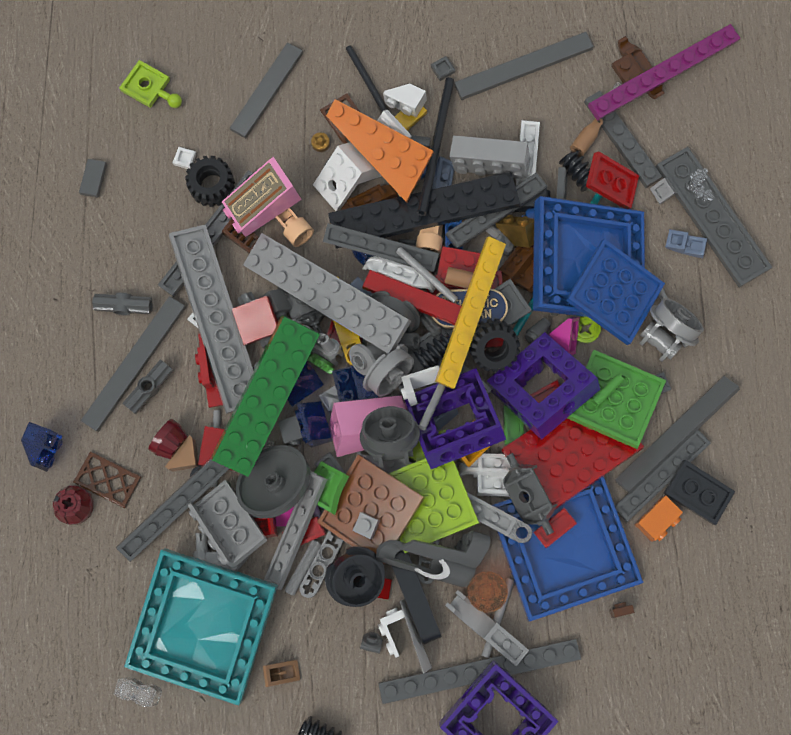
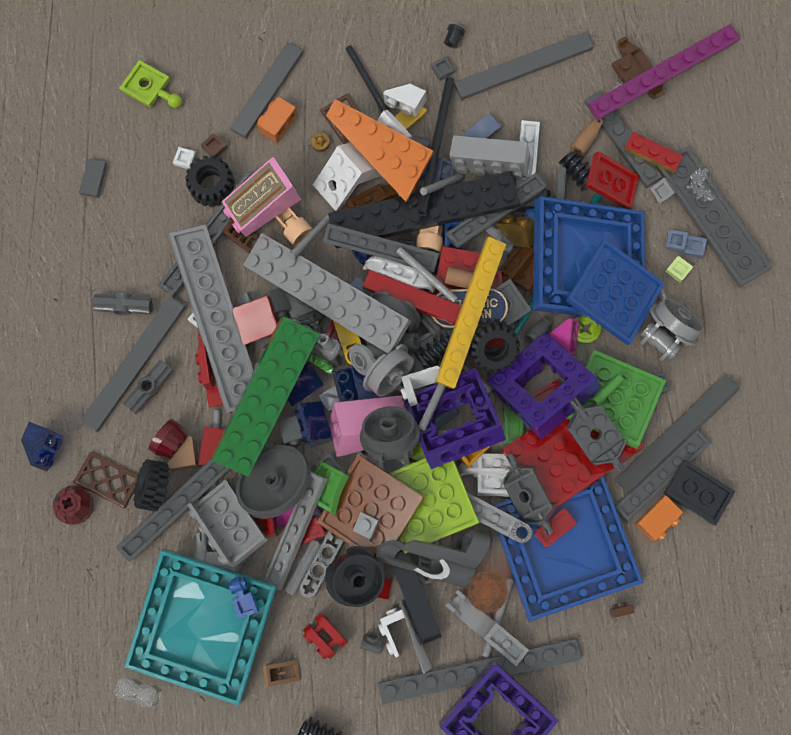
(151, 485): none -> black tyre
(214, 145): none -> reddish brown plate
(245, 603): none -> blue plate
(277, 119): none -> orange brick
(317, 229): none -> light grey bar
(325, 648): none -> red brick
(441, 184): none -> light grey bar
(454, 35): none -> black bush
(484, 128): none -> sand blue slope
(608, 444): none -> dark grey plate
(653, 152): none -> red plate
(679, 269): none -> yellowish green plate

